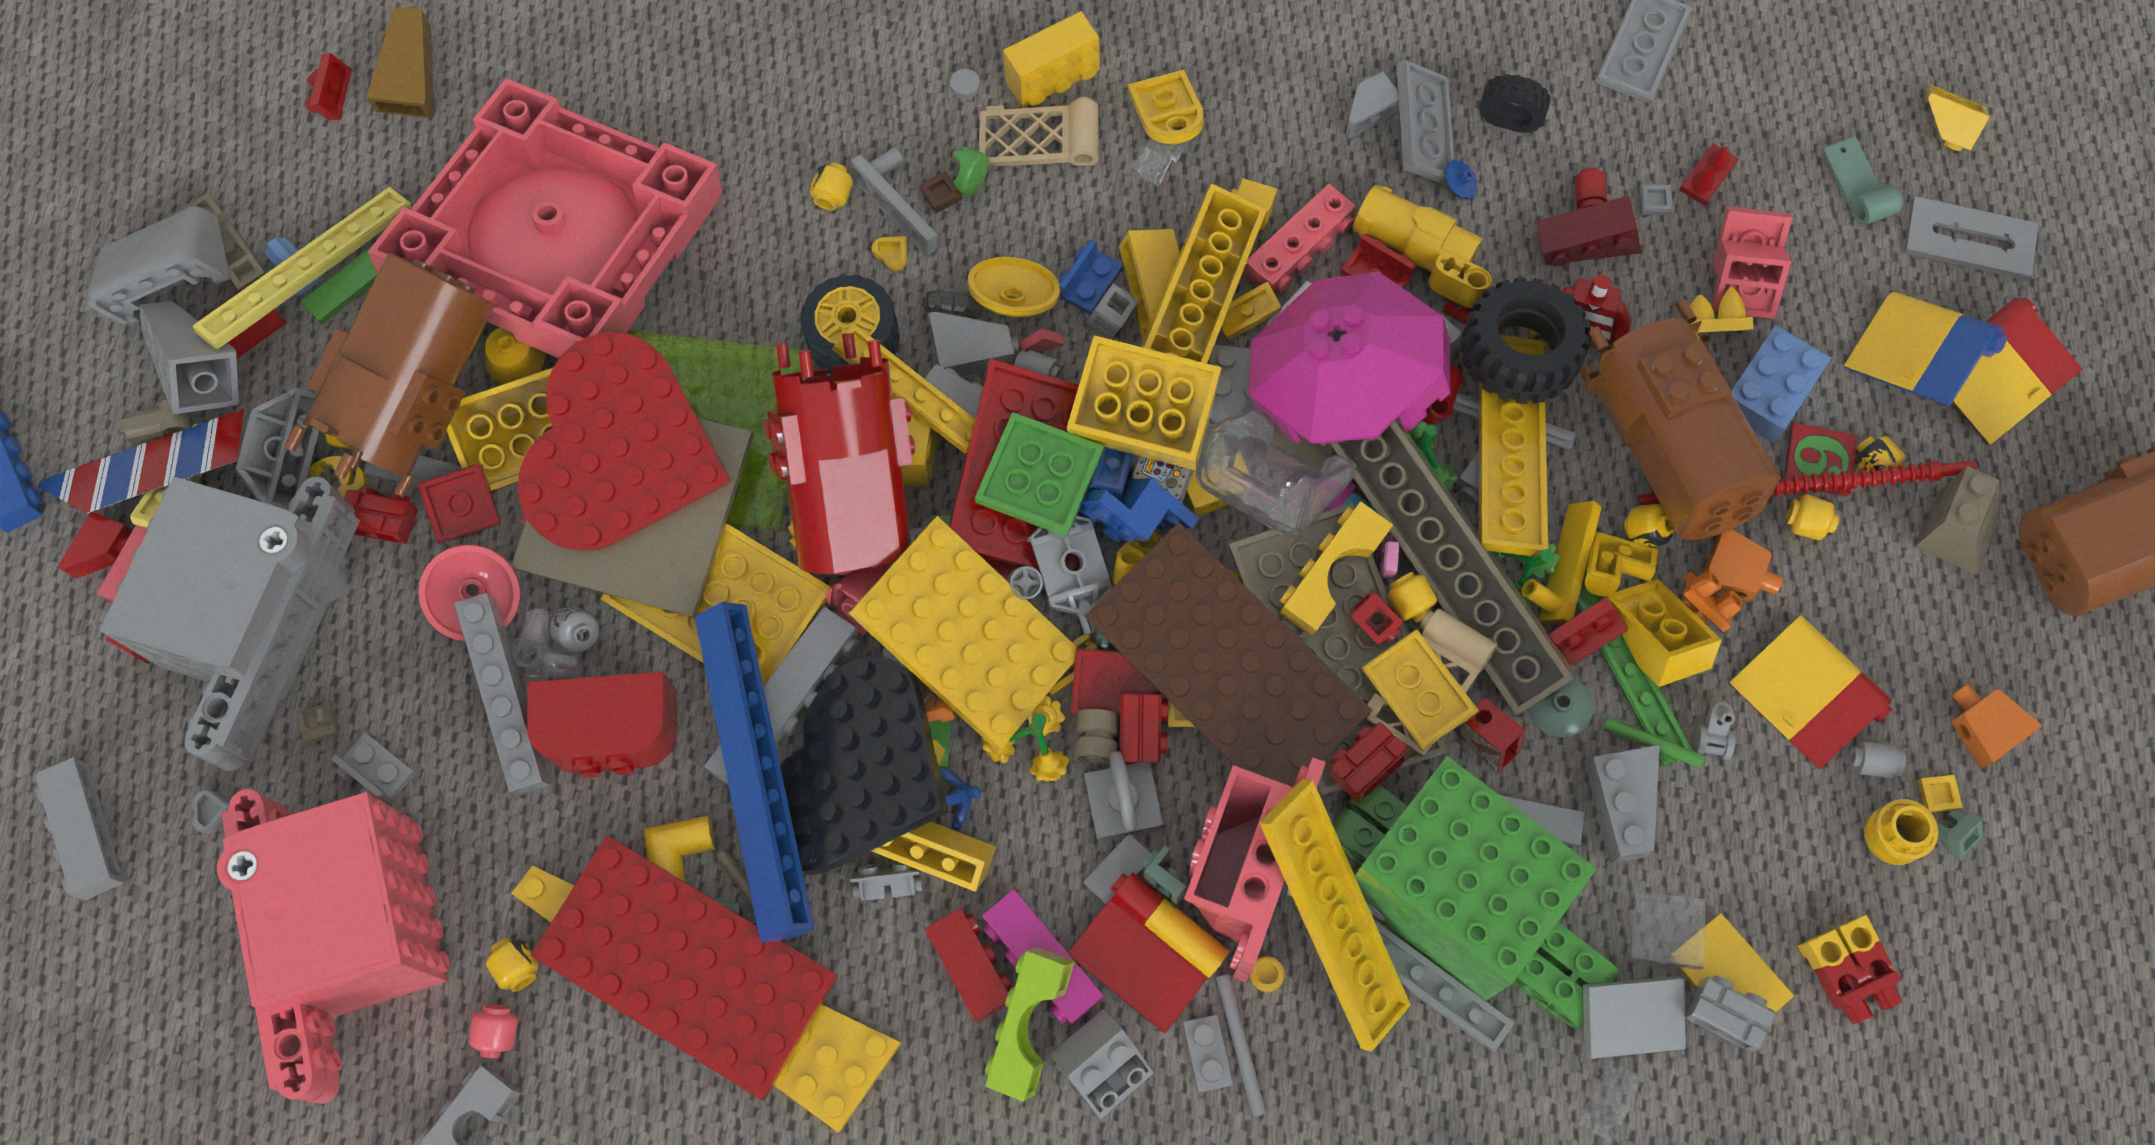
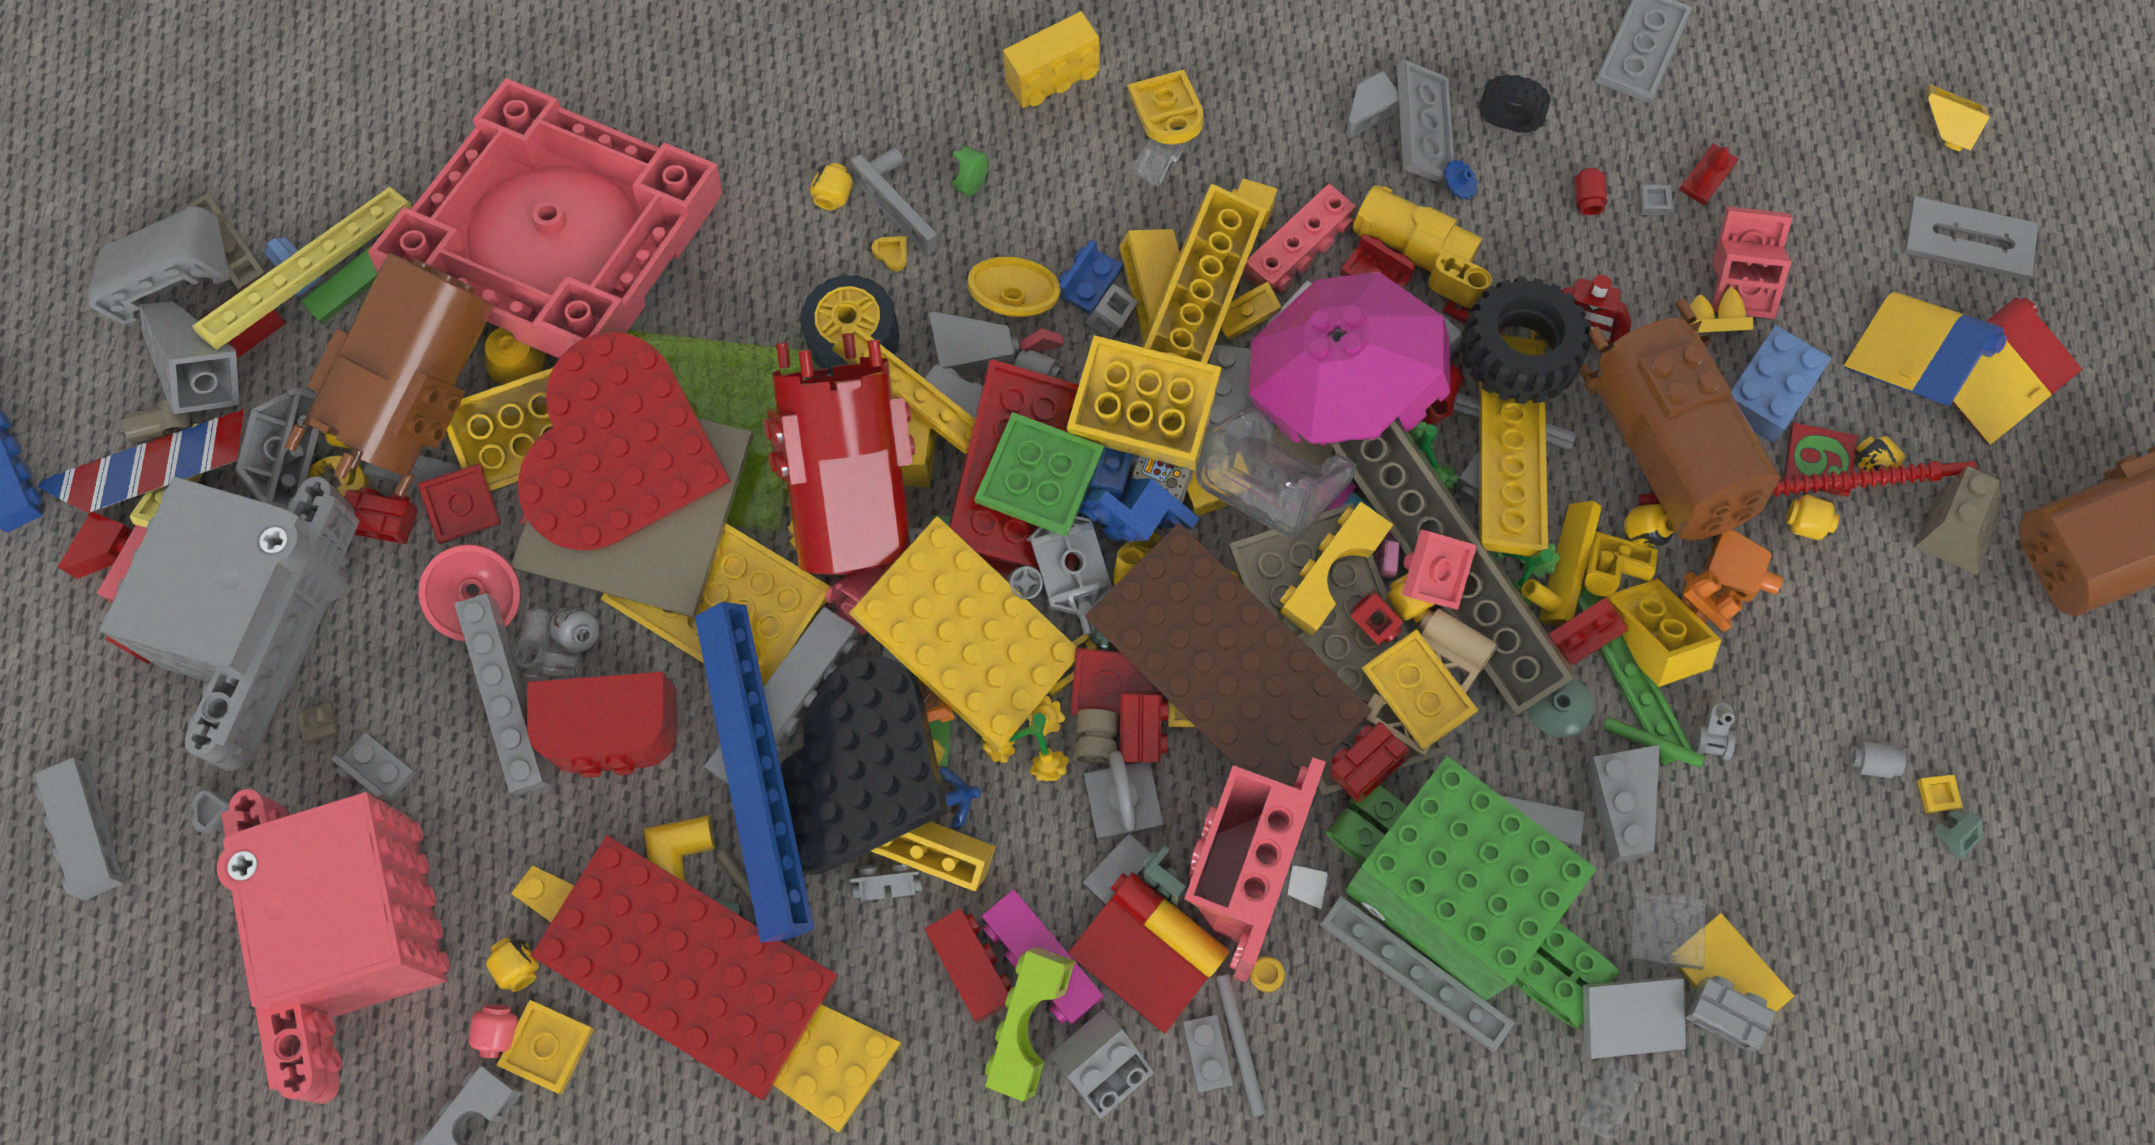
(329, 88): red tile -> none
(404, 67): pearl gold slope -> none
(546, 1047): none -> yellow plate
(940, 192): reddish brown plate -> none
(953, 303): clear smoke beam -> none
(965, 83): light grey tile -> none
(1078, 132): tan piece -> none
(1335, 913): yellow plate -> none
(1438, 569): none -> coral tile
(1496, 739): red torso -> none
(1590, 233): dark red wedge -> none
(1811, 692): yellow door -> none
(1852, 967): red hips -> none
(1859, 184): sand green door -> none
(1887, 843): yellow piece -> none
(1991, 724): orange torso -> none

